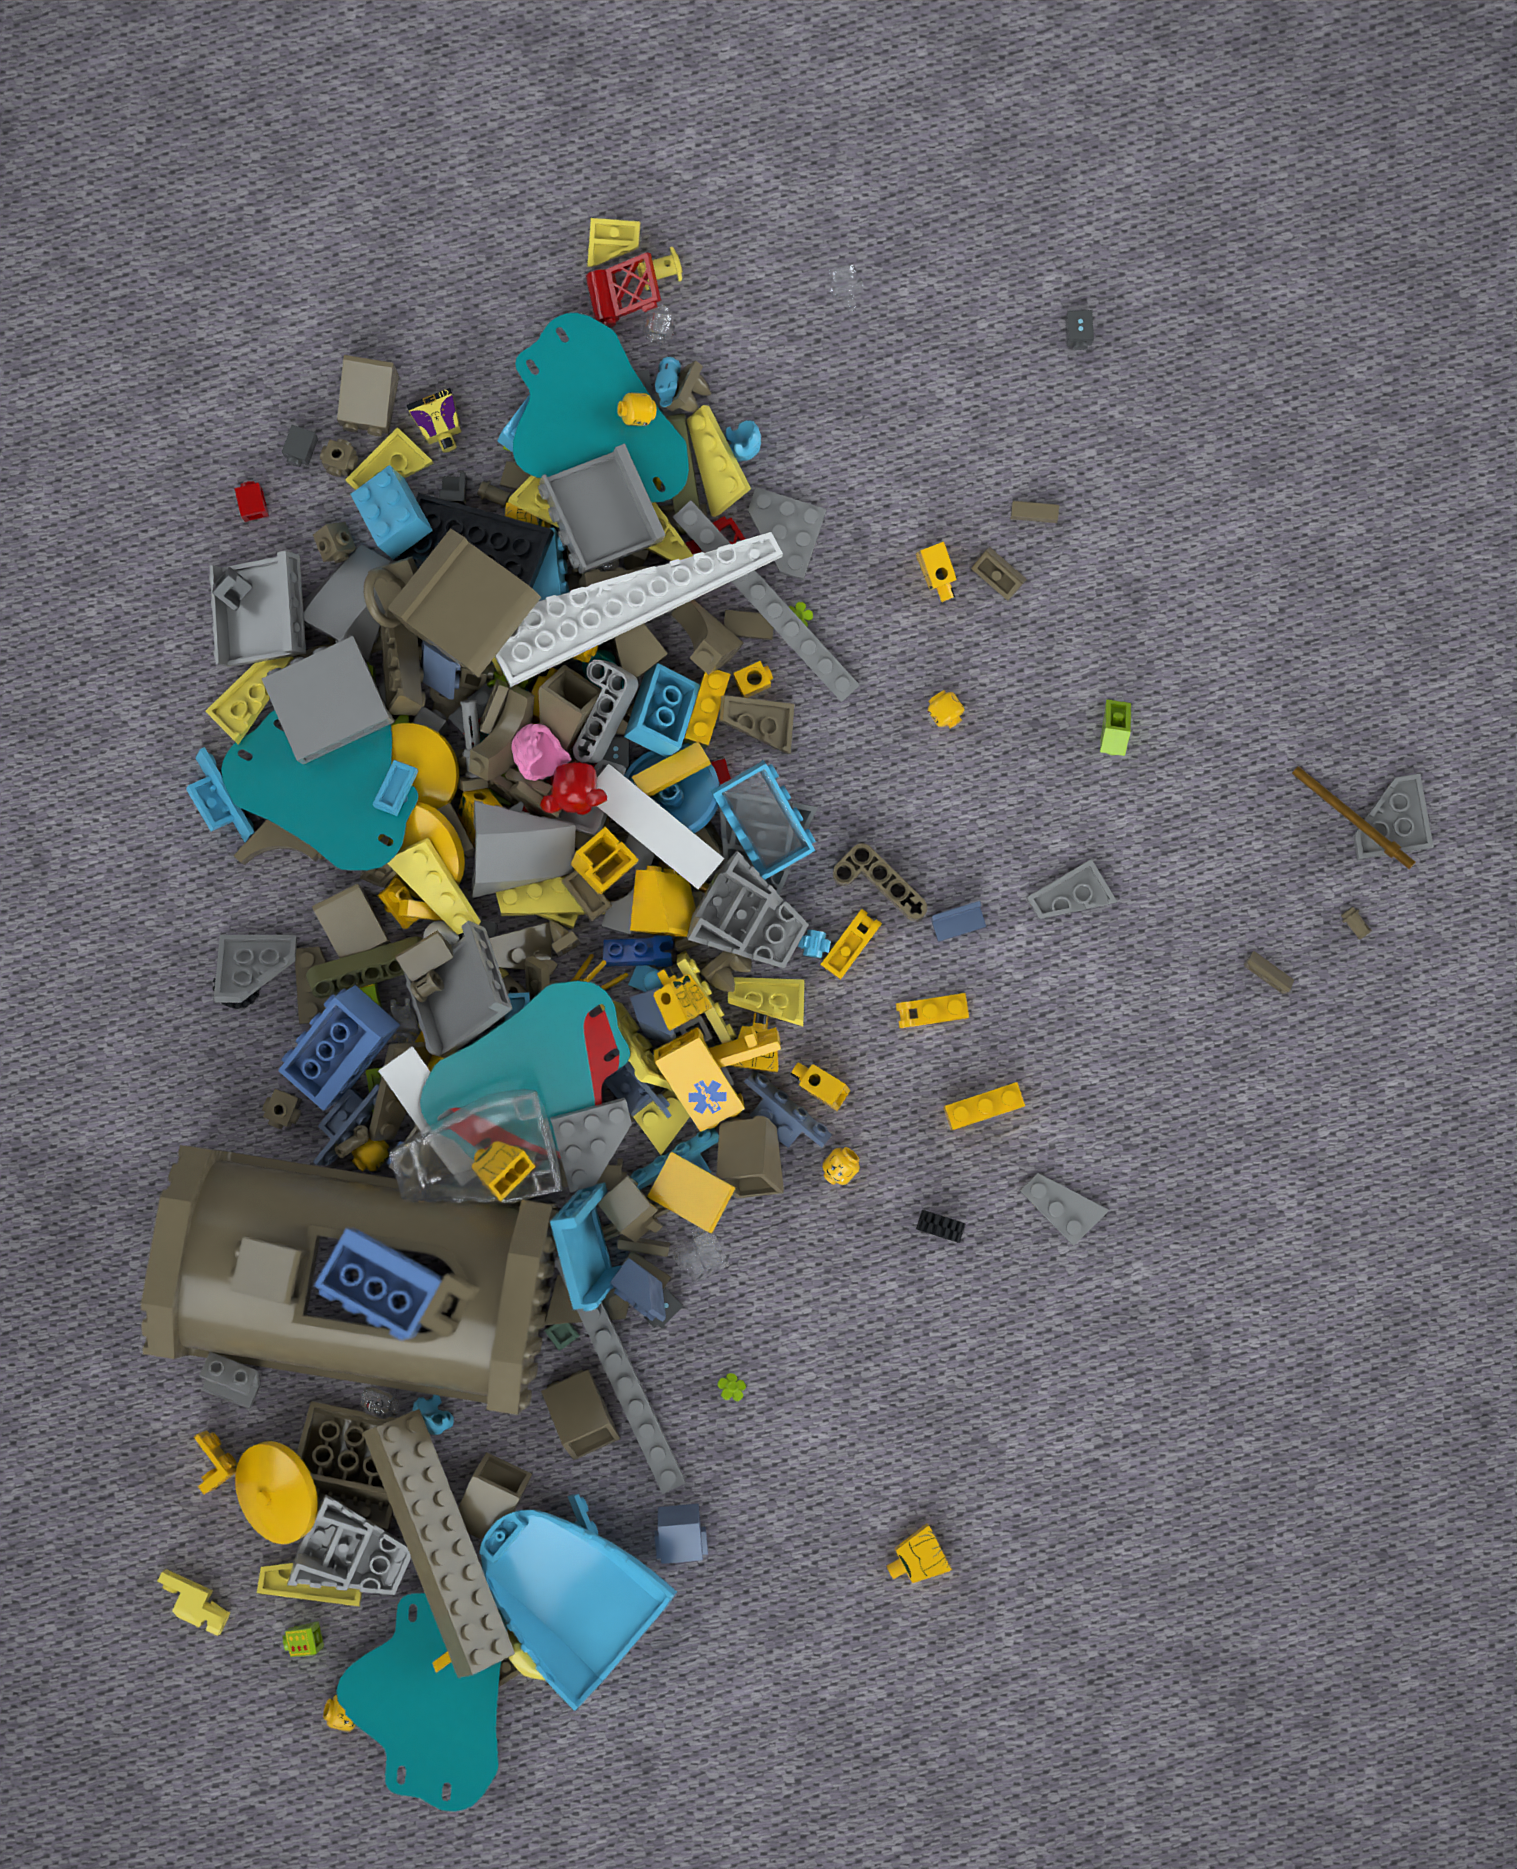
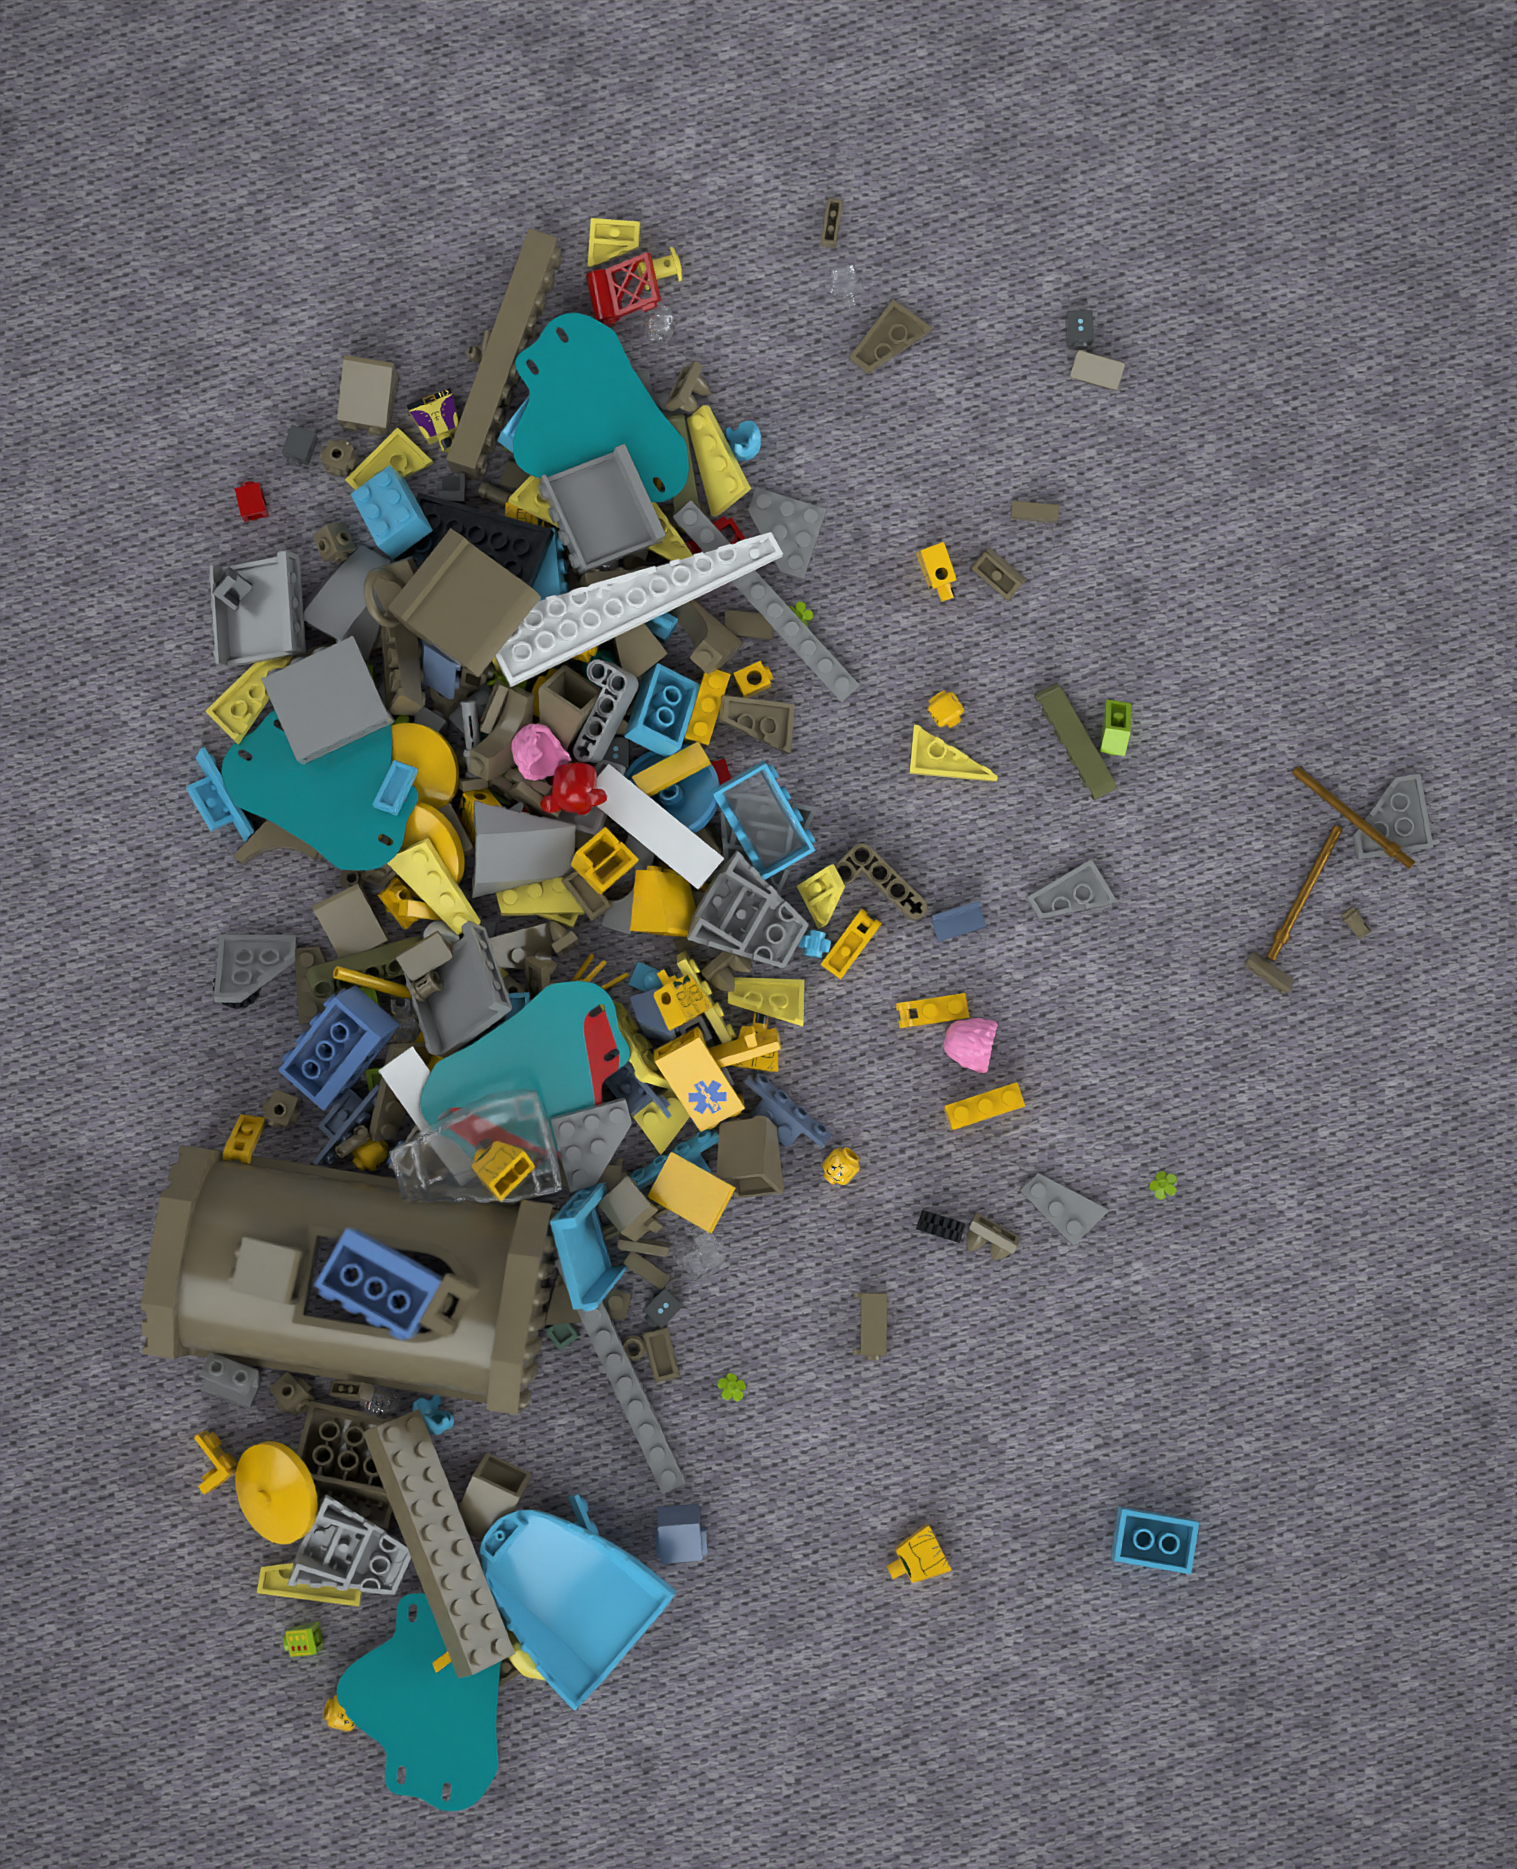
(193, 1602): light yellow plate -> none
(244, 1138): none -> yellow plate
(292, 1394): none -> dark tan brick
(344, 878): none -> dark tan plate
(351, 1390): none -> dark tan piece
(371, 982): none -> yellow piece
(476, 353): none -> dark tan arm
(507, 340): none -> dark tan brick
(580, 1414): dark tan slope -> none
(637, 409): yellow head -> none
(638, 951): blue plate -> none
(640, 1287): sand blue slope -> none
(641, 1347): none -> dark tan plate
(661, 1354): none -> dark tan tile
(662, 626): none -> medium azure brick
(667, 380): medium azure piece -> none
(822, 894): none -> light yellow wing
(829, 1090): yellow torso -> none
(831, 222): none -> dark tan piece
(872, 1325): none -> dark tan brick
(888, 337): none -> dark tan wing
(936, 758): none -> light yellow wing
(971, 1043): none -> bright pink hair
(984, 1230): none -> dark tan tile
(1076, 740): none -> olive beam
(1097, 370): none -> dark tan slope
(1154, 1540): none -> medium azure brick
(1163, 1185): none -> lime plant
(1282, 936): none -> pearl gold bar

